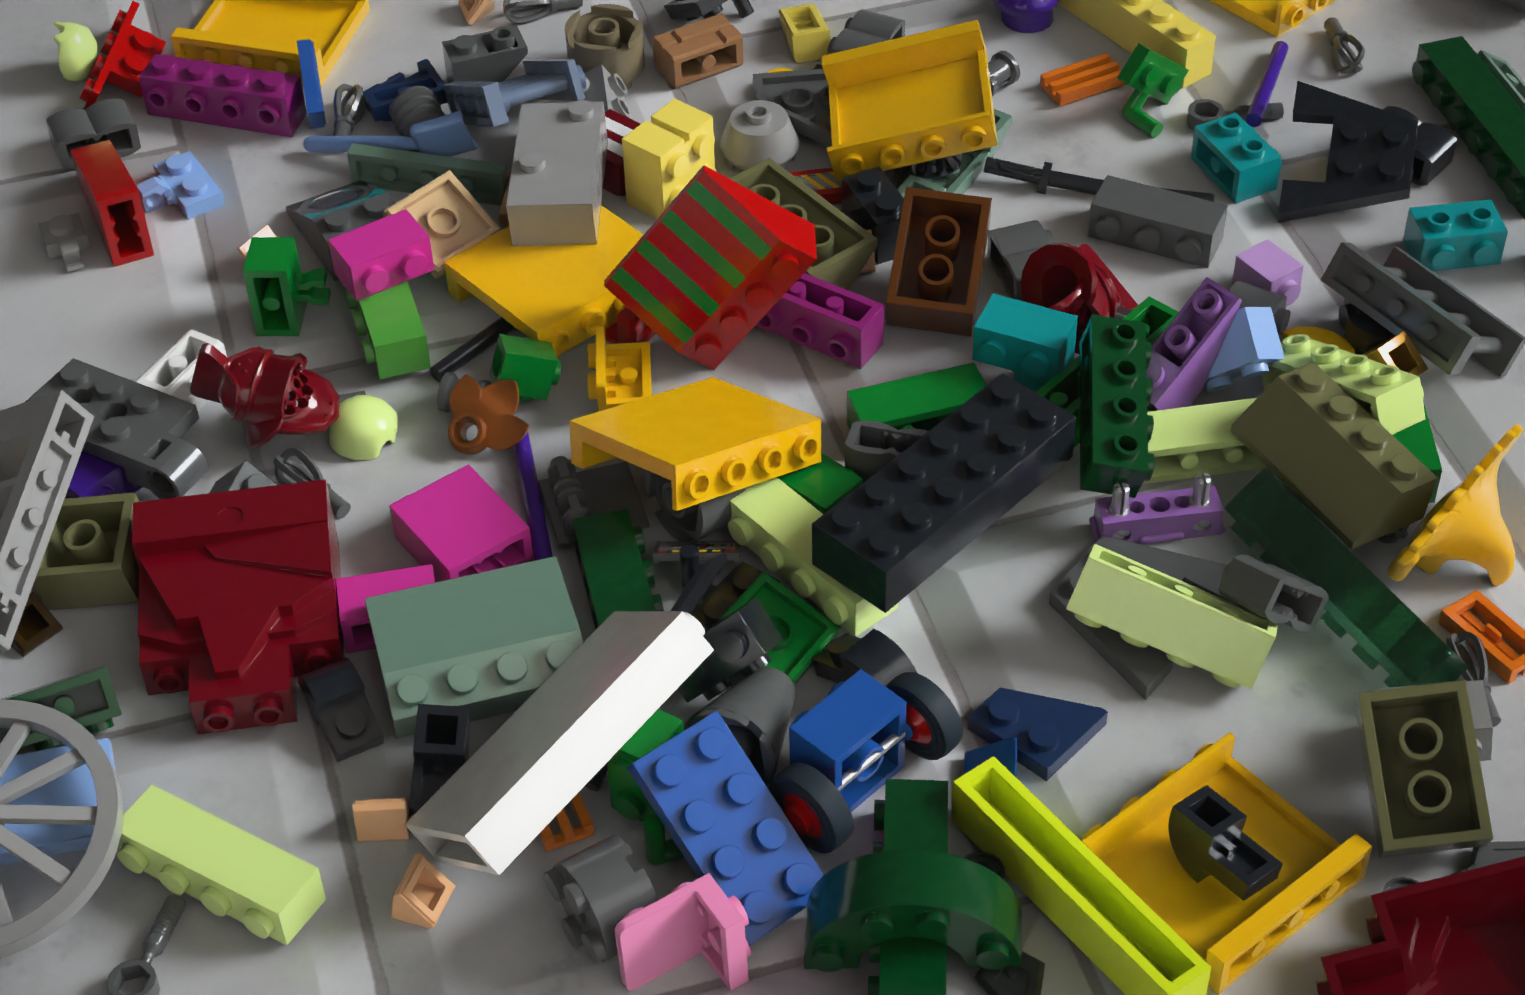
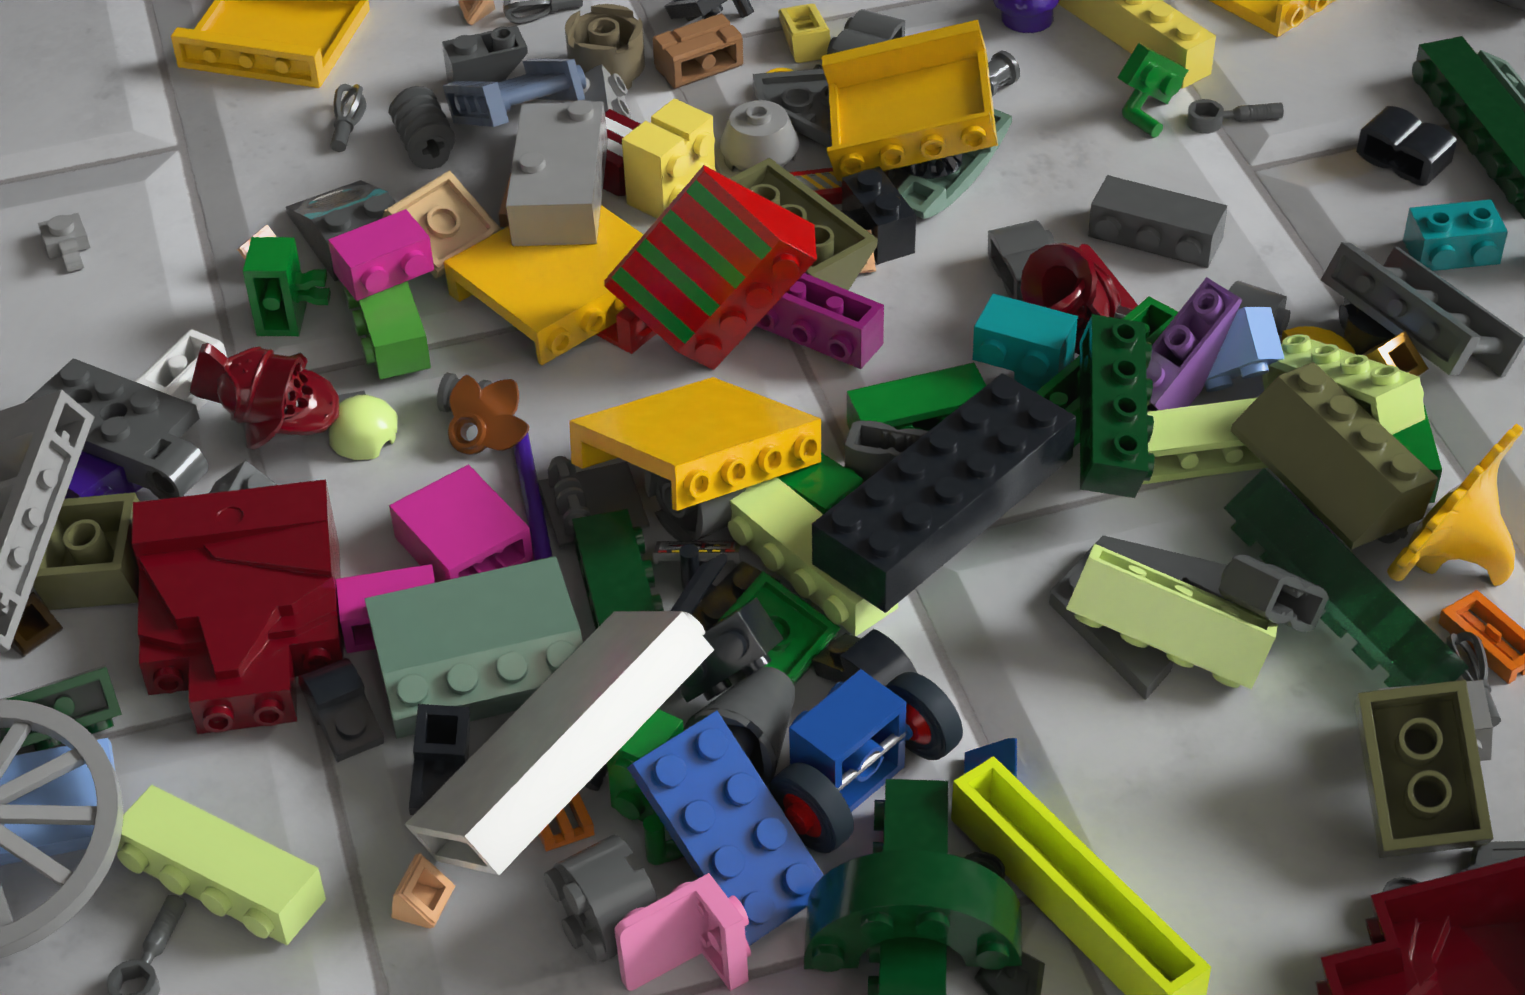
(76, 50): yellowish green hair -> none
(97, 123): dark grey brick -> none
(113, 202): red slope -> none
(126, 57): red bracket -> none
(181, 182): light blue hinge -> none
(223, 95): magenta brick -> none
(311, 84): blue tile -> none
(339, 505): dark grey piece -> none
(380, 96): dark blue wing -> none
(381, 819): light nougat slope -> none
(412, 170): sand green plate -> none
(437, 136): medium blue piece -> none
(471, 349): black bar -> none
(528, 363): green brick -> none
(621, 371): yellow bracket -> none
(938, 261): reddish brown brick -> none
(1045, 727): dark blue wing -> none
(1048, 177): black sword -> none
(1081, 79): orange tile -> none
(1159, 515): medium lavender piece -> none
(1206, 914): yellow panel -> none
(1210, 841): black brick -> none
(1236, 158): teal brick -> none
(1267, 84): dark purple bar -> none
(1269, 269): lavender brick -> none
(1339, 39): dark grey piece -> none
(1366, 160): black wing -> none

